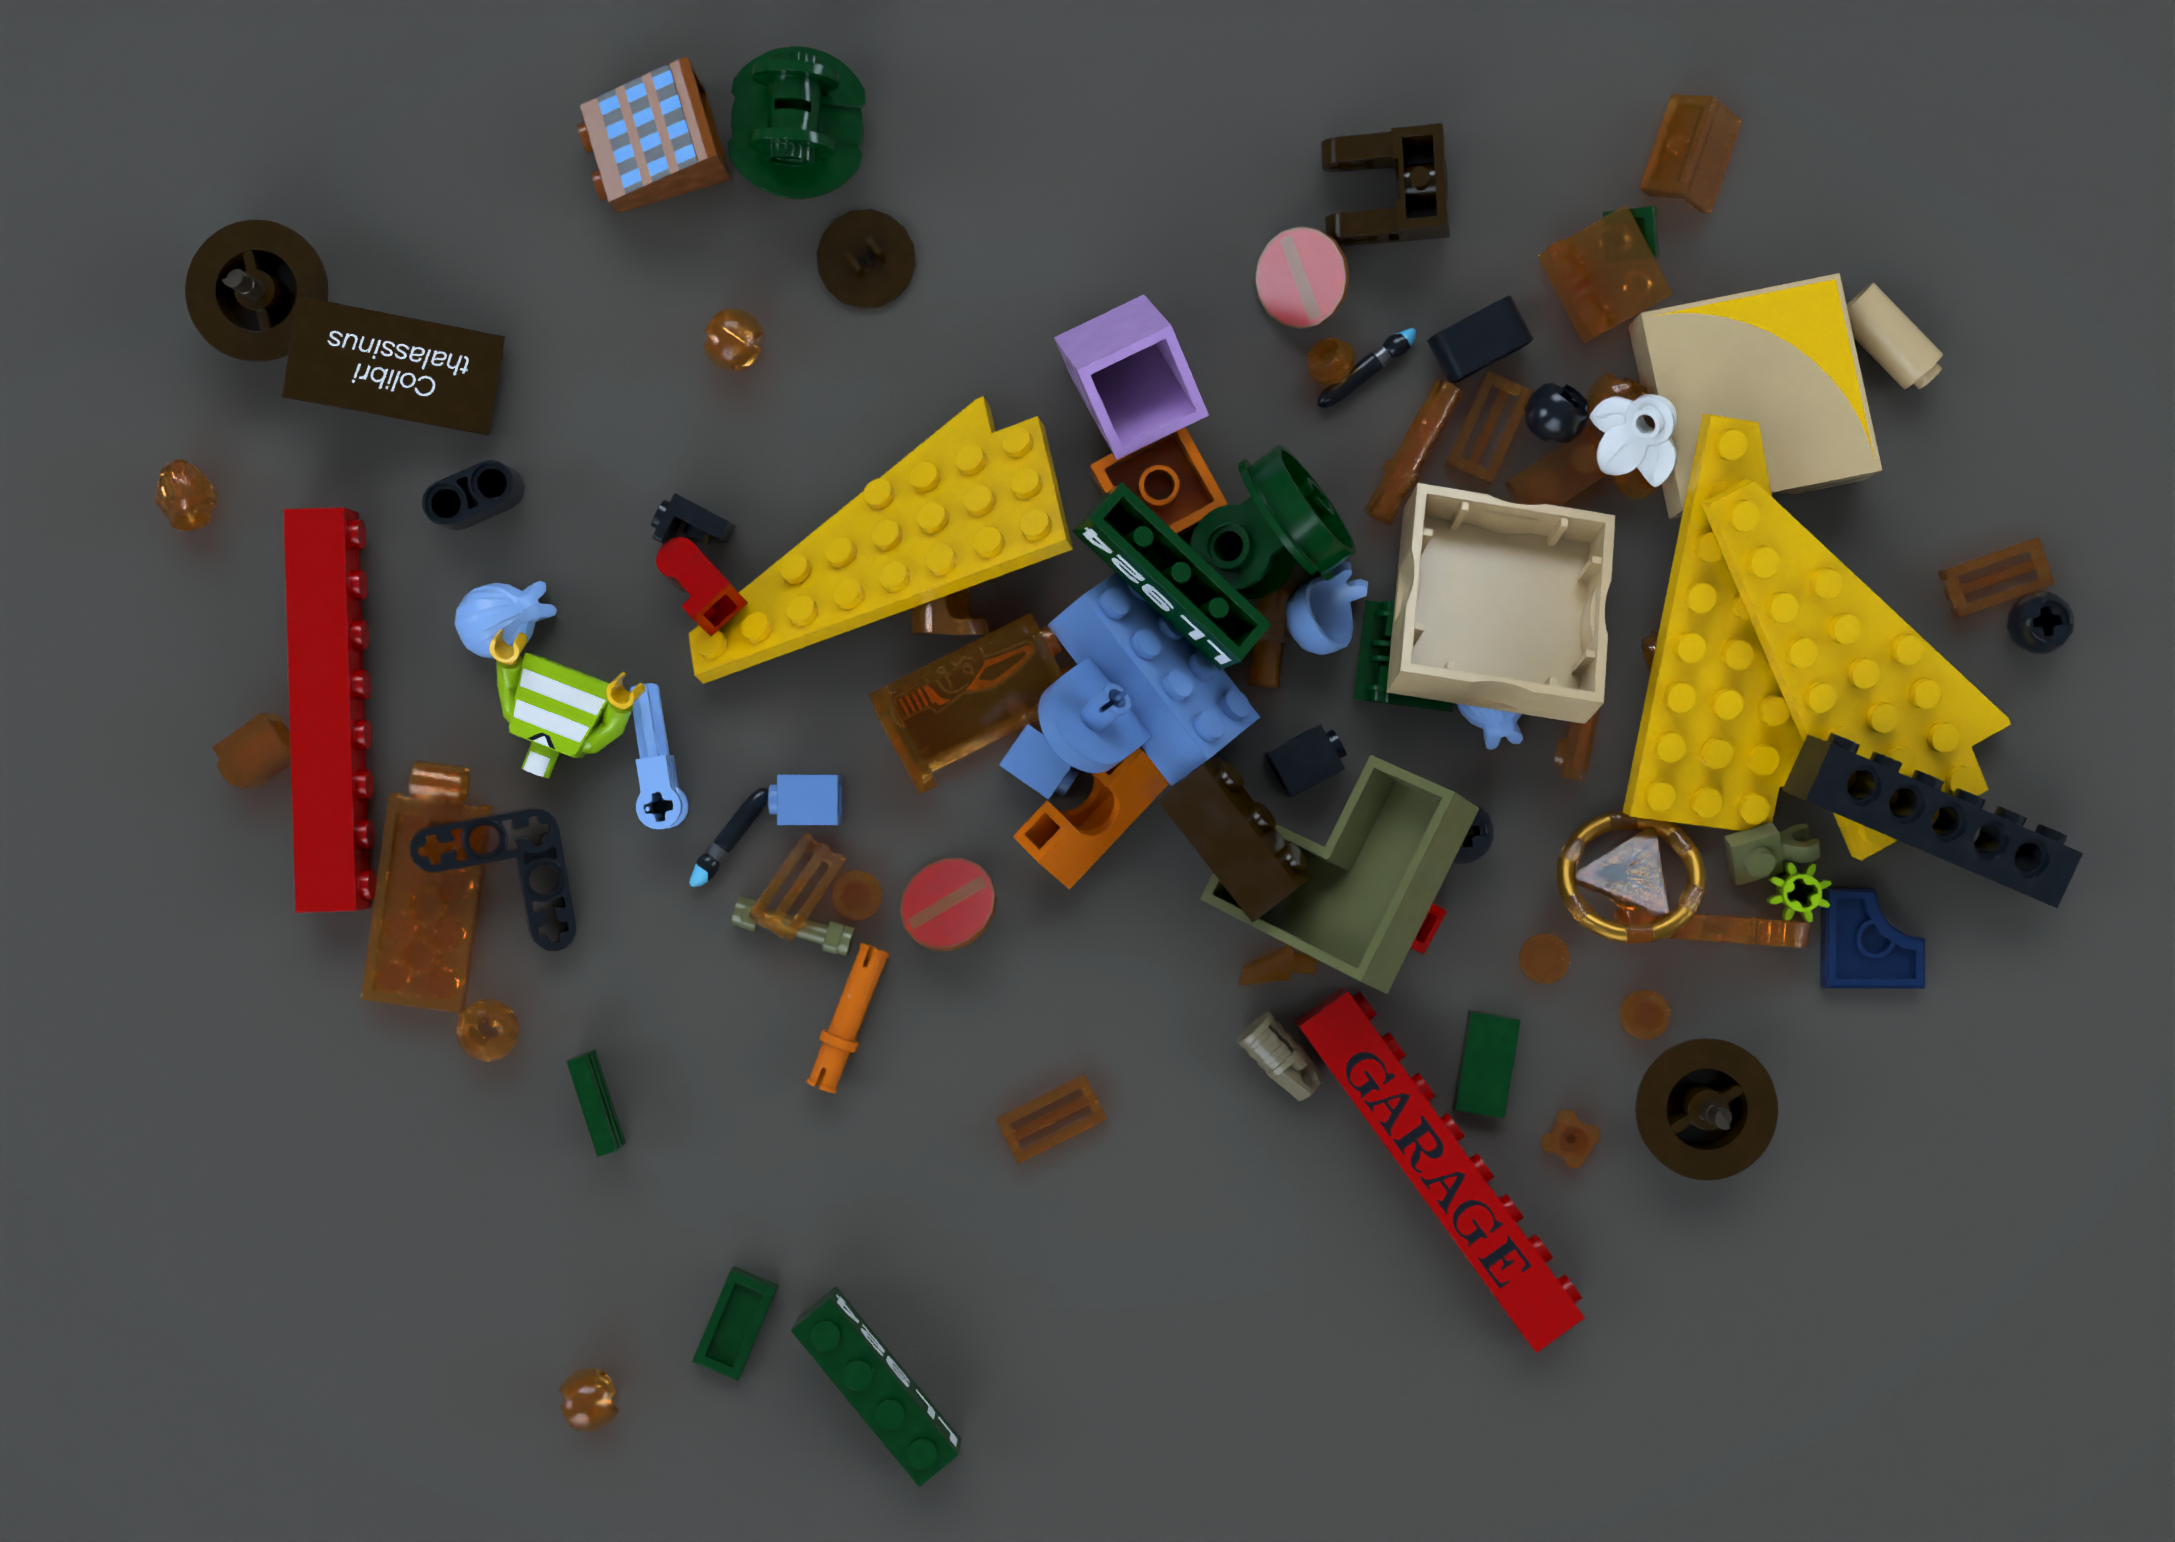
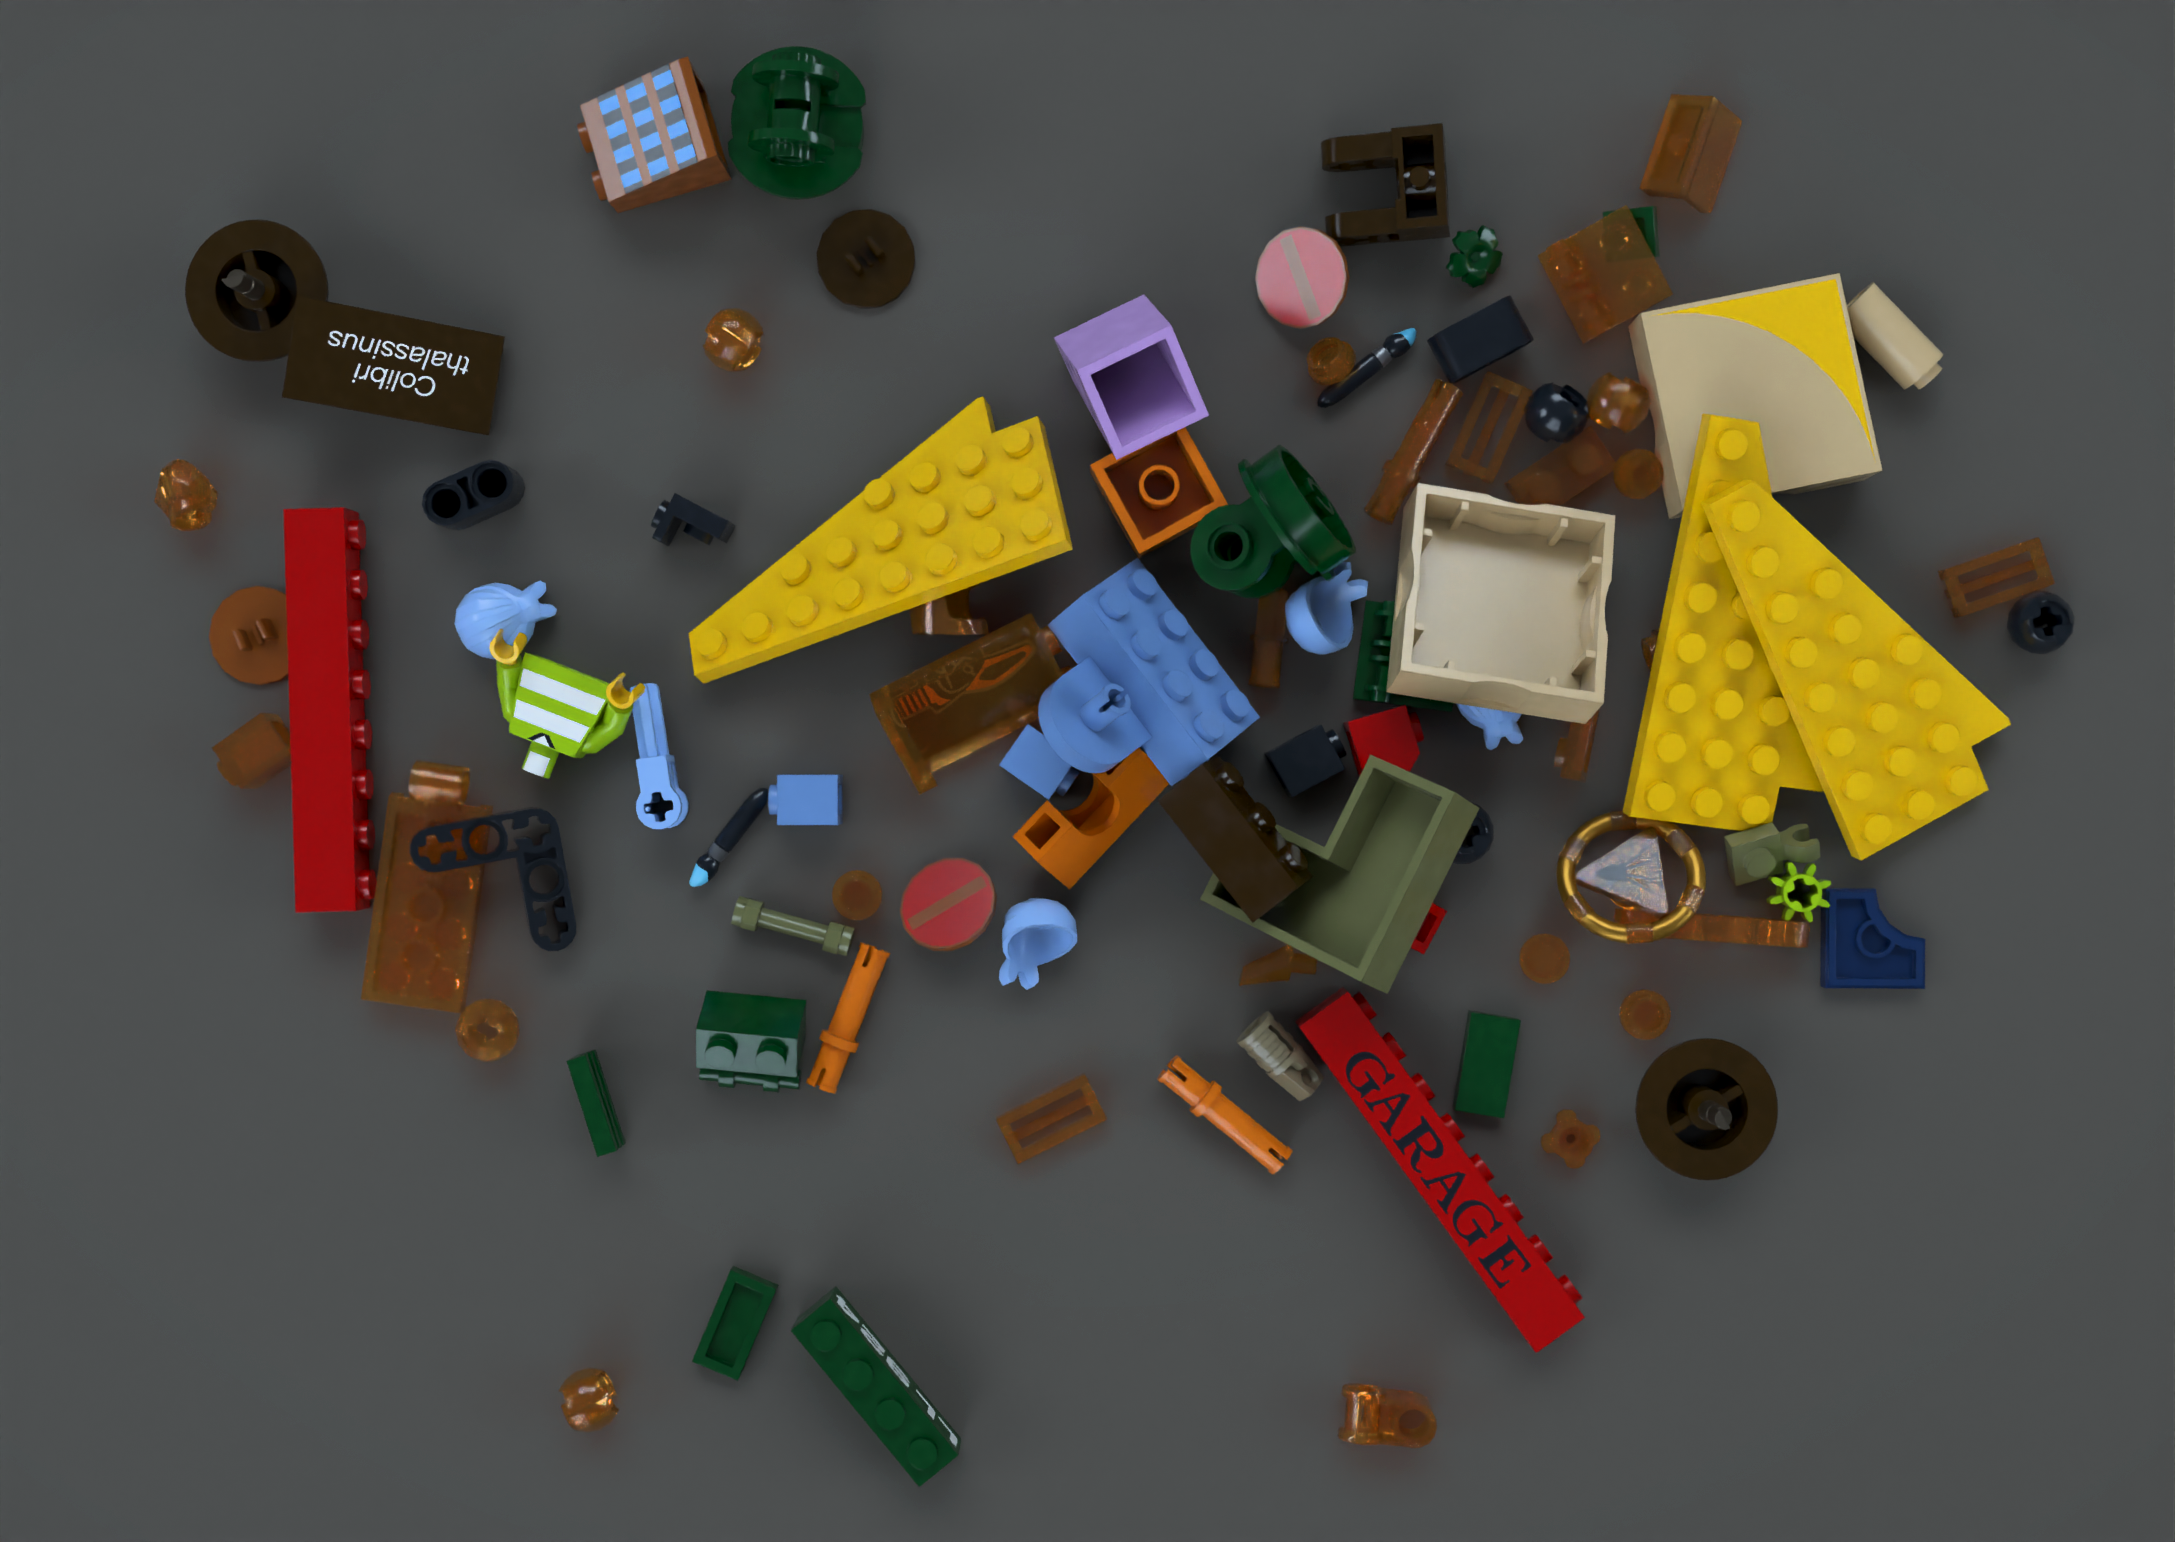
(251, 635): none -> dark orange piece
(690, 571): red leg -> none
(751, 1040): none -> dark green brick
(821, 853): clear orange tile -> none
(1034, 935): none -> light blue piece
(1171, 577): dark green brick -> none
(1208, 1101): none -> orange pin
(1382, 1417): none -> clear orange piece
(1386, 735): none -> red slope
(1475, 257): none -> dark green plant
(1631, 441): white plate -> none
(2039, 870): black brick -> none

